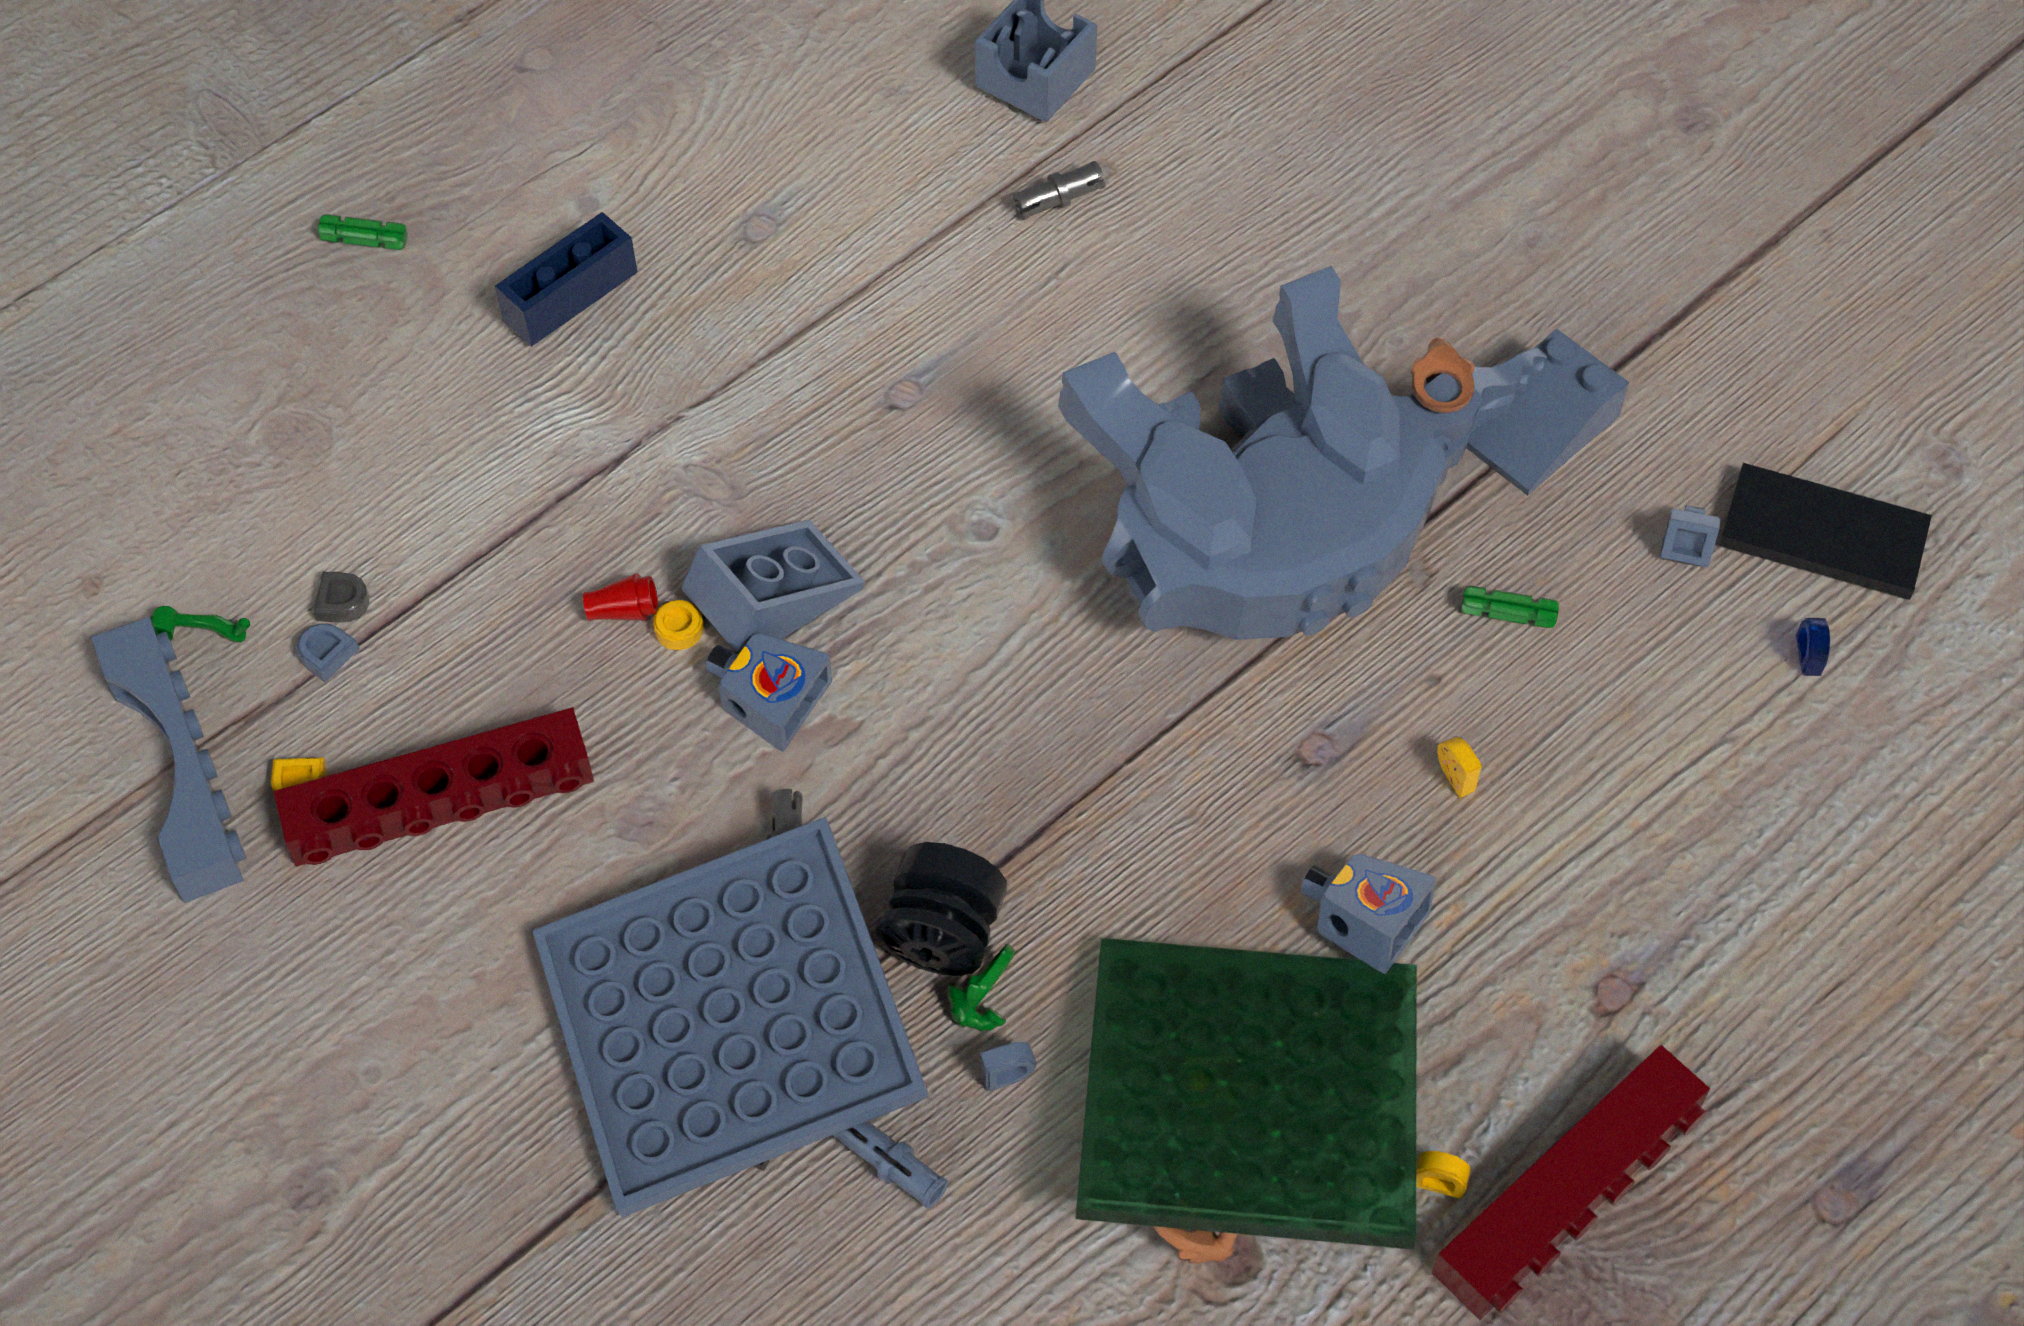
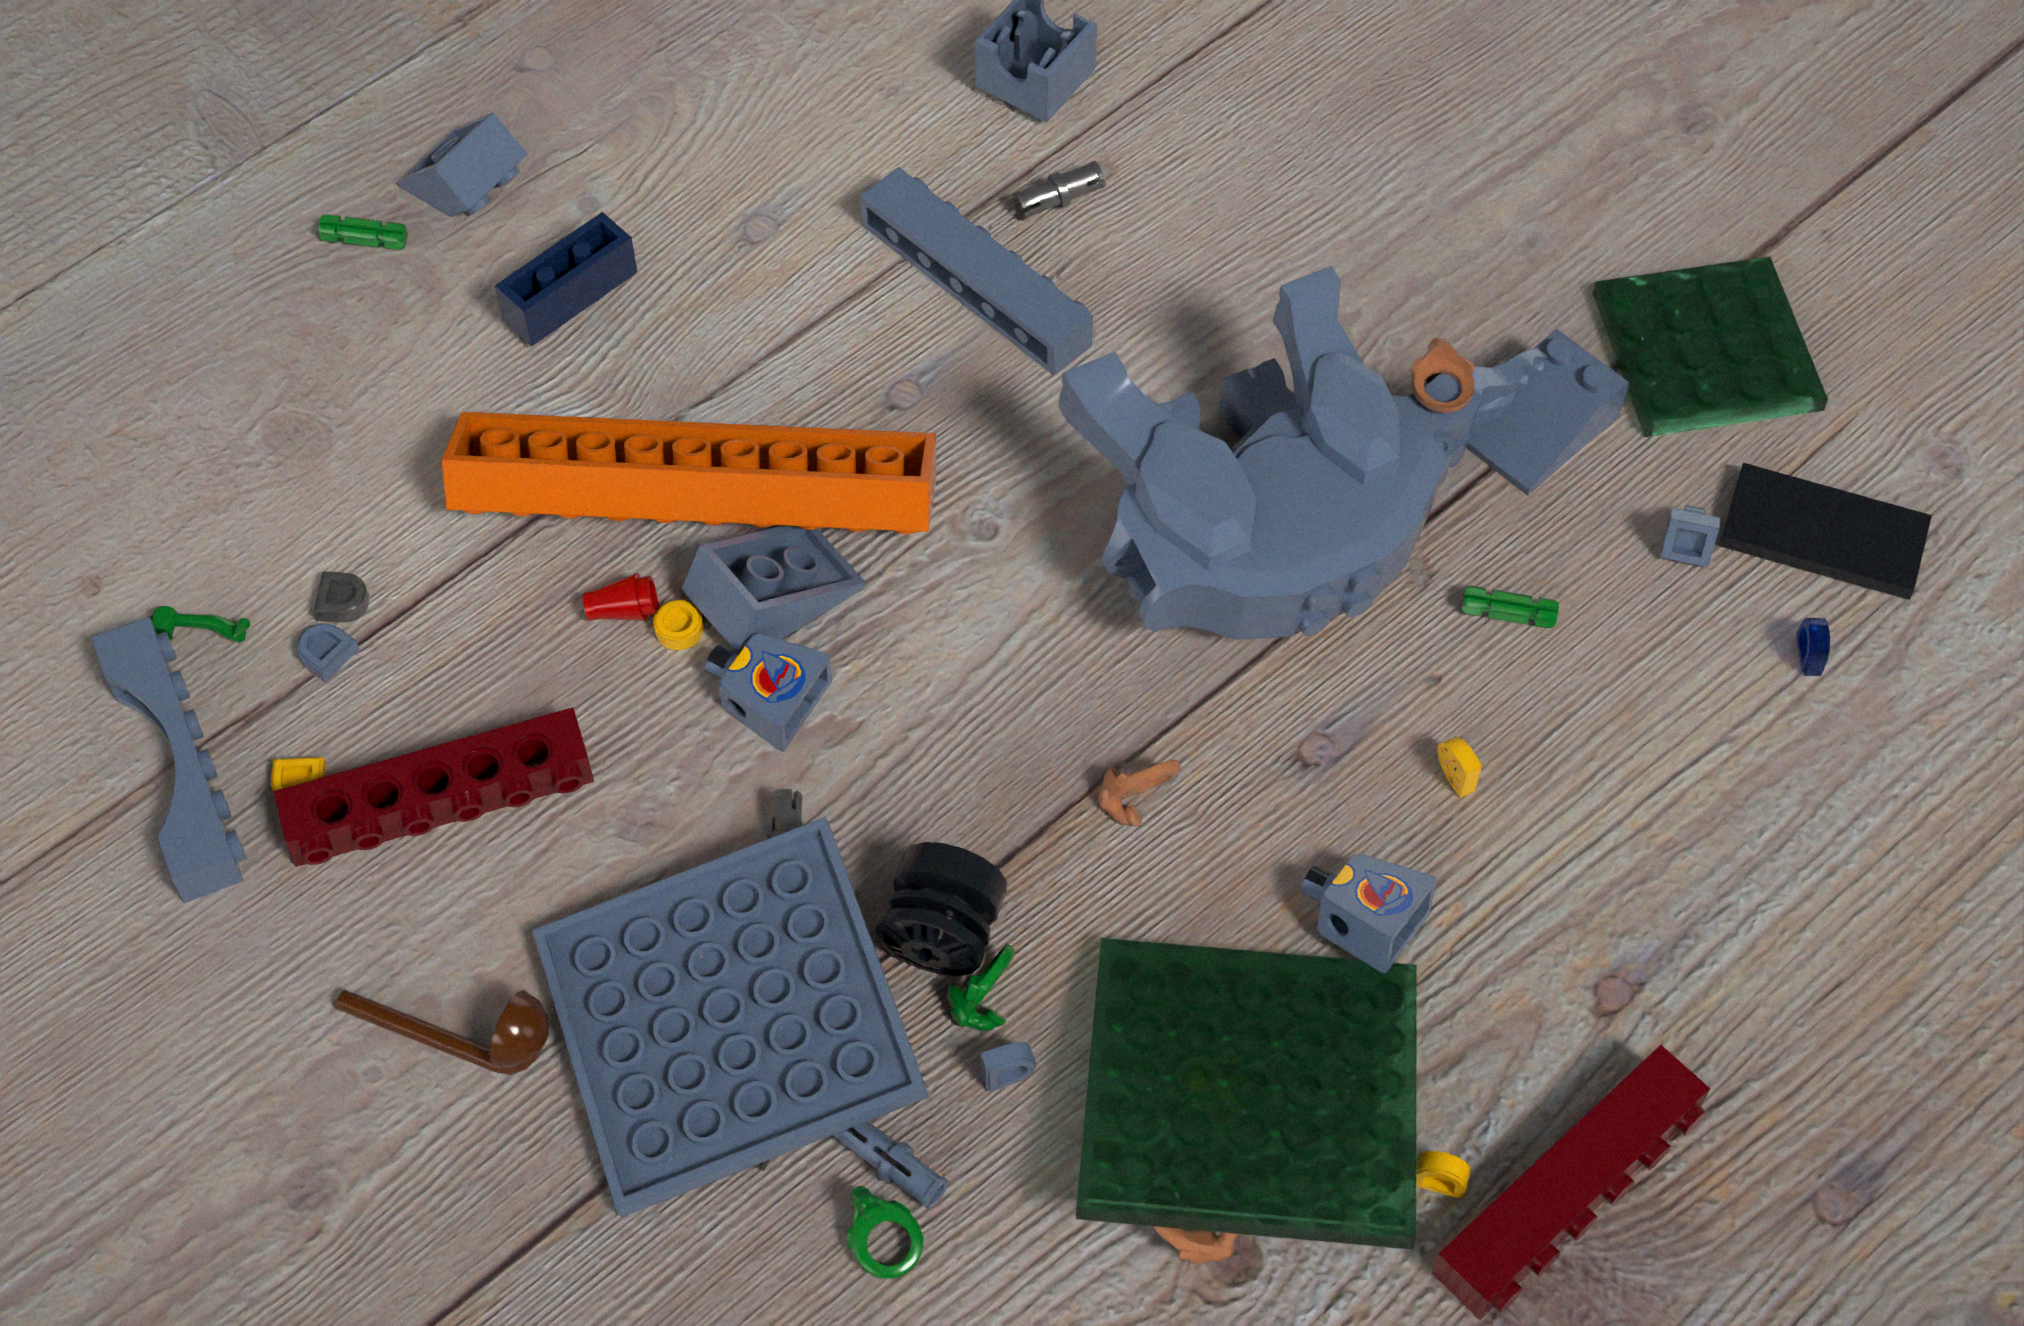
(465, 167): none -> sand blue slope
(514, 1044): none -> reddish brown piece
(691, 472): none -> orange brick
(866, 1215): none -> green piece
(977, 270): none -> sand blue brick
(1121, 786): none -> nougat piece
(1709, 346): none -> clear green plate

